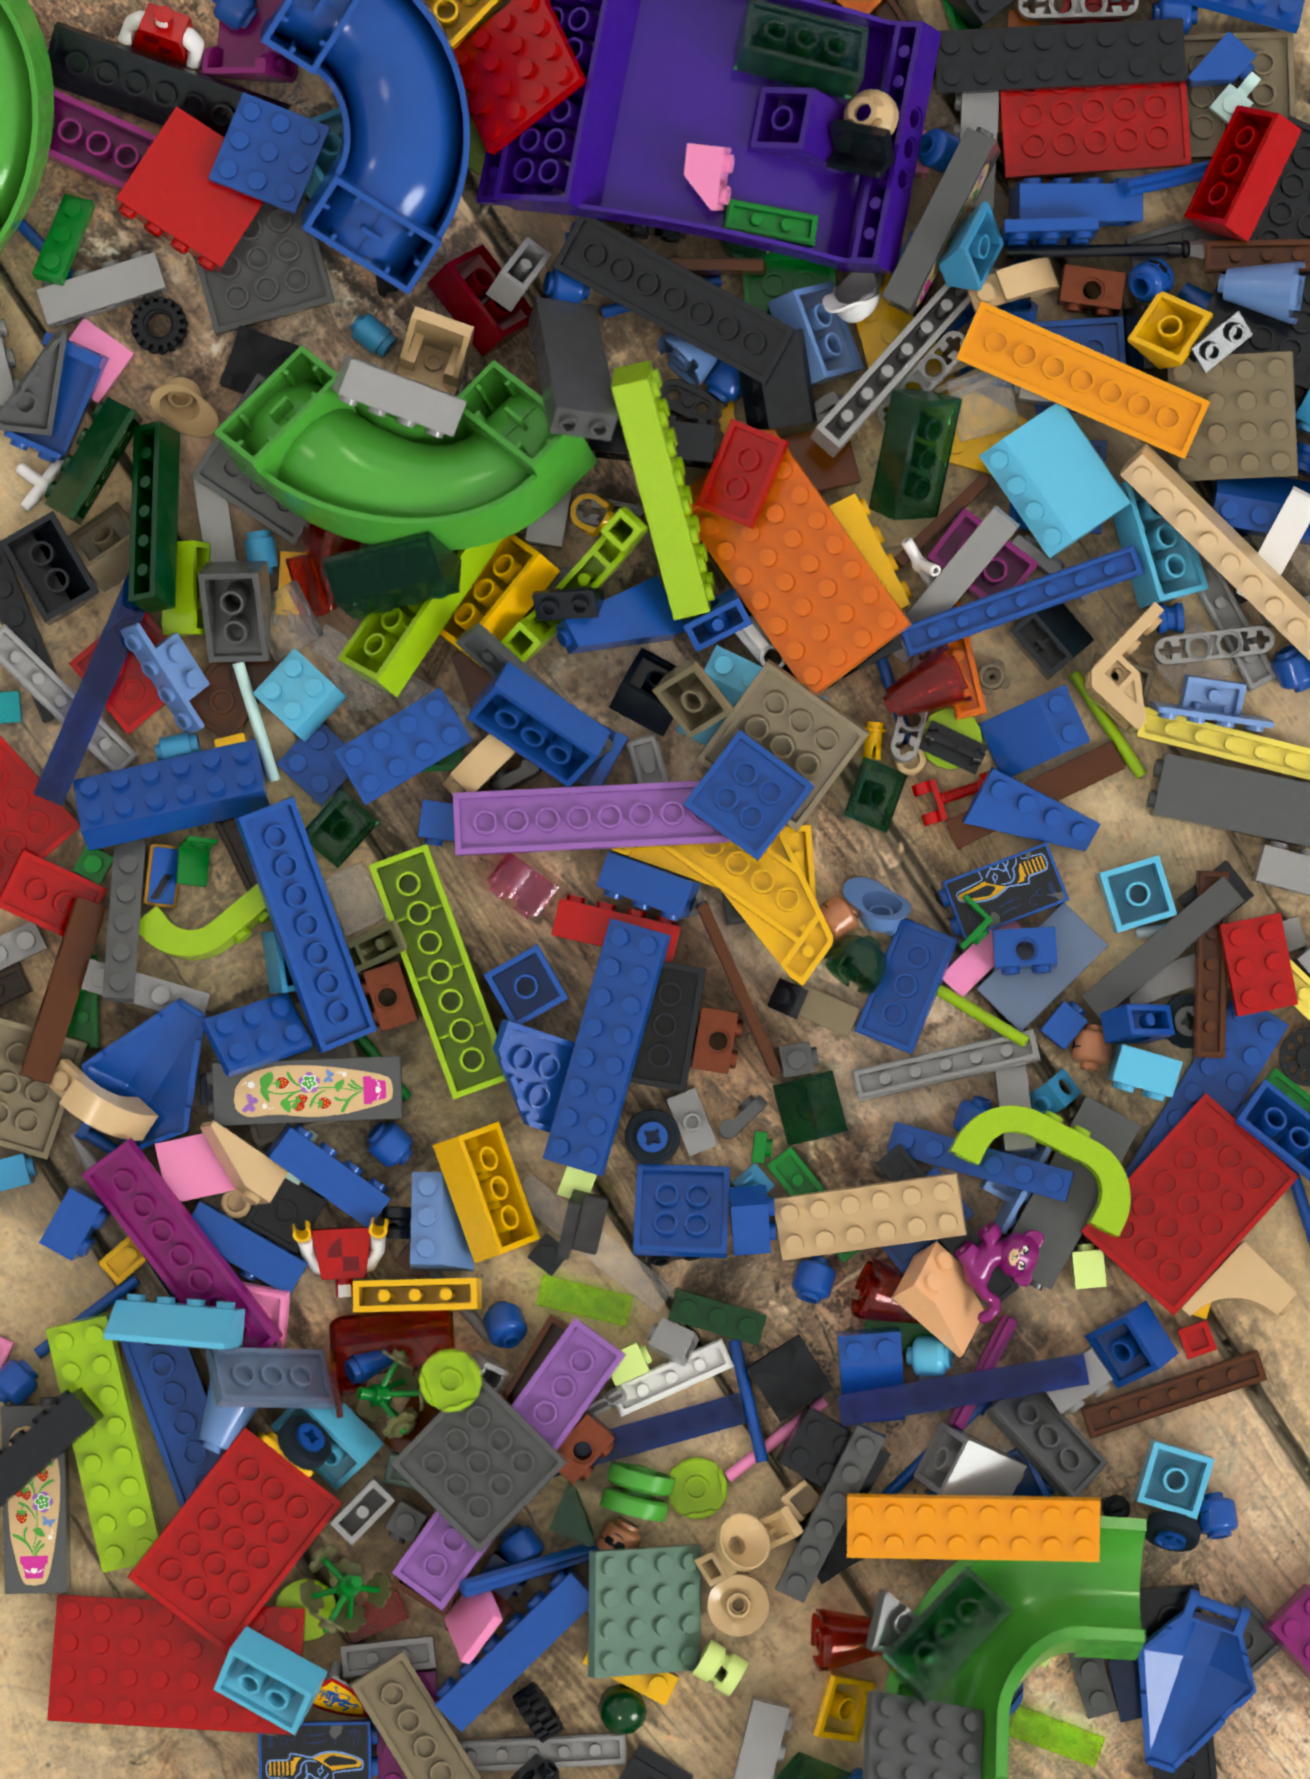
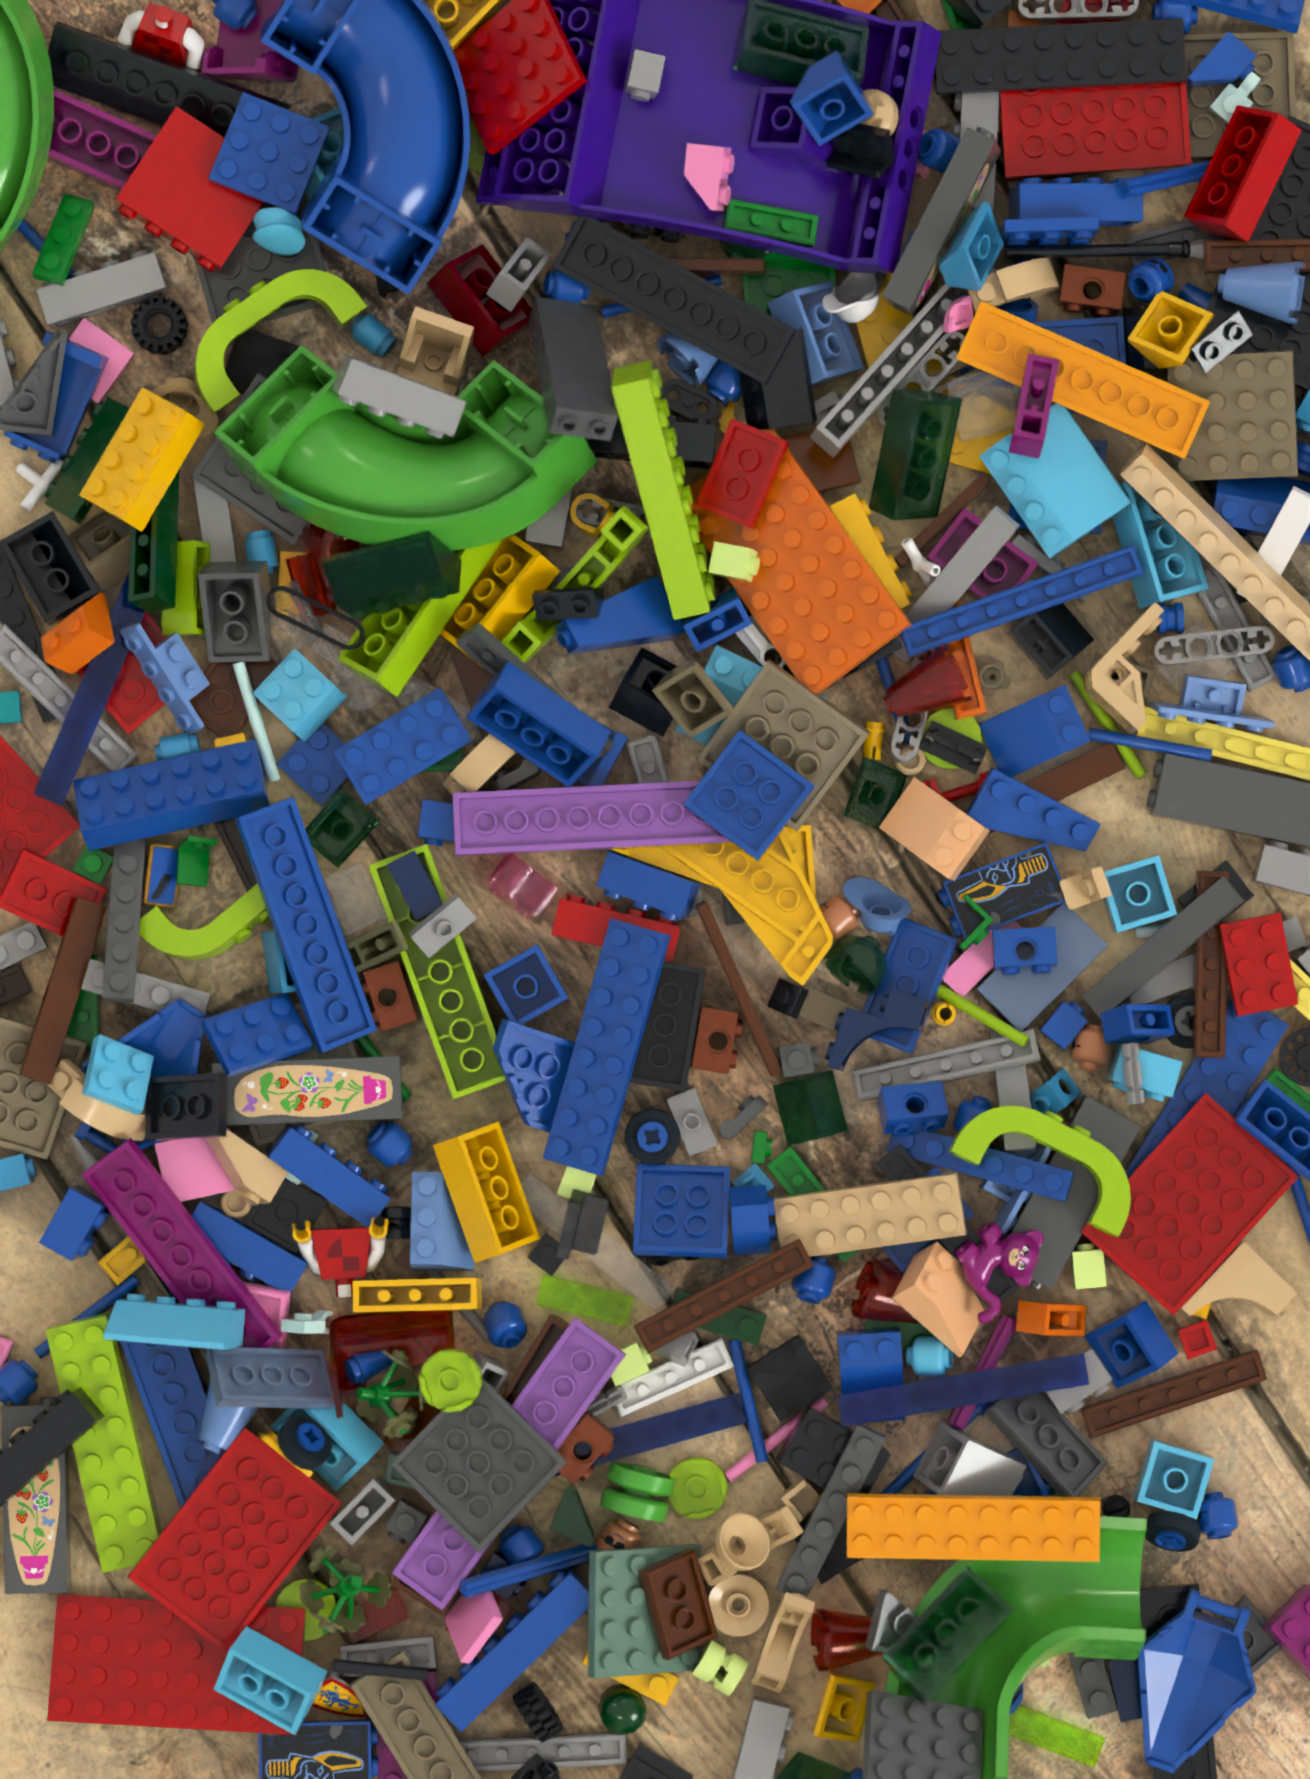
(79, 636): none -> orange slope
(118, 1074): none -> medium azure plate
(142, 459): none -> yellow brick
(186, 1107): none -> black plate
(278, 231): none -> medium azure piece
(307, 1323): none -> light aqua plate
(315, 603): none -> black piece
(316, 285): none -> lime arch
(378, 1669): none -> black bar
(415, 885): none -> dark blue tile
(442, 925): none -> light grey plate
(644, 75): none -> light grey brick
(678, 1603): none -> reddish brown tile
(723, 1296): none -> reddish brown tile
(734, 562): none -> yellowish green brick
(781, 1641): none -> tan arch
(830, 99): none -> blue slope
(855, 1027): none -> dark blue arch
(925, 1097): none -> blue brick
(934, 829): none -> light nougat slope
(936, 1013): none -> yellow pin
(959, 315): none -> bright pink tile
(1033, 406): none -> magenta slope
(1051, 1318): none -> orange slope
(1085, 888): none -> tan slope
(1132, 1073): none -> light grey axle
(1150, 744): none -> blue bar

